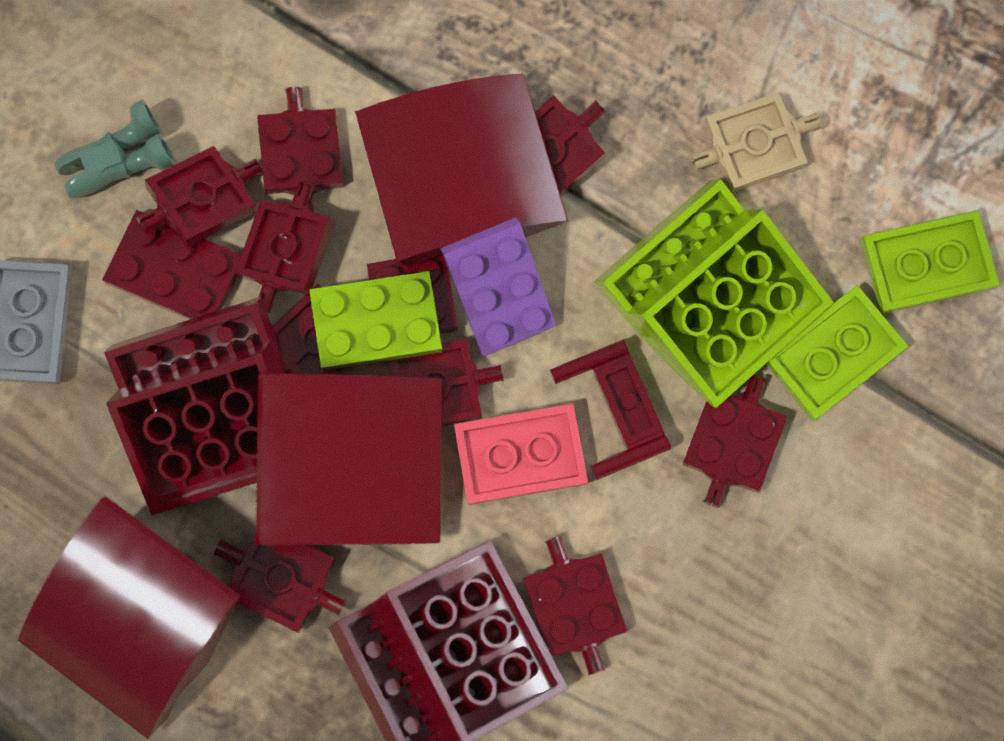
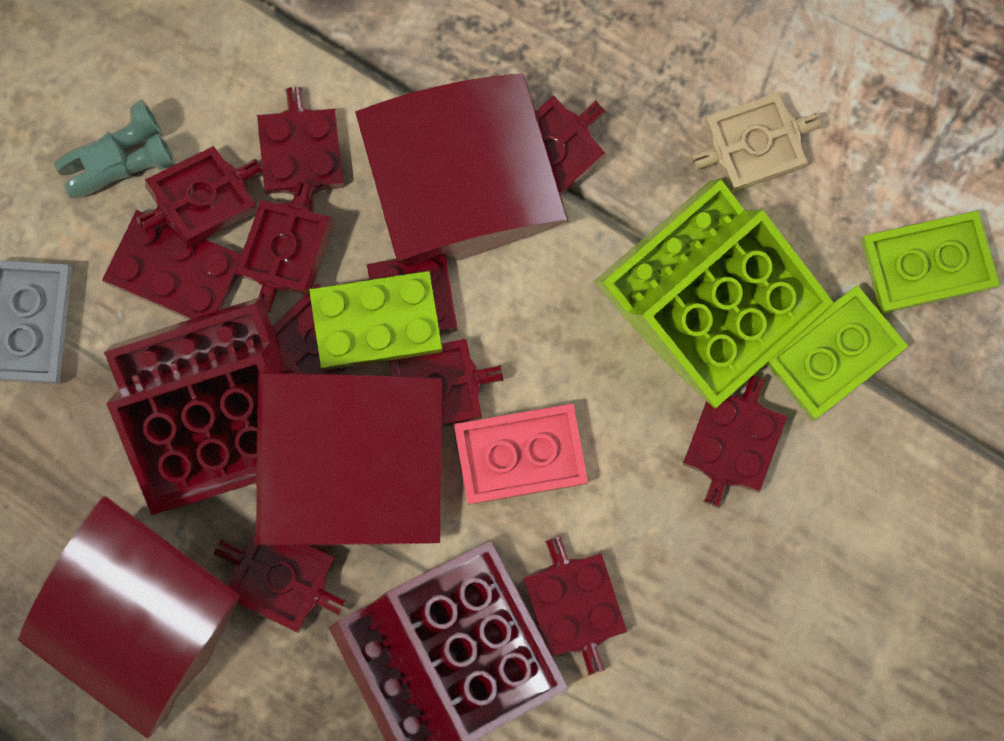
(499, 286): medium lavender plate -> none
(626, 402): dark red plate -> none

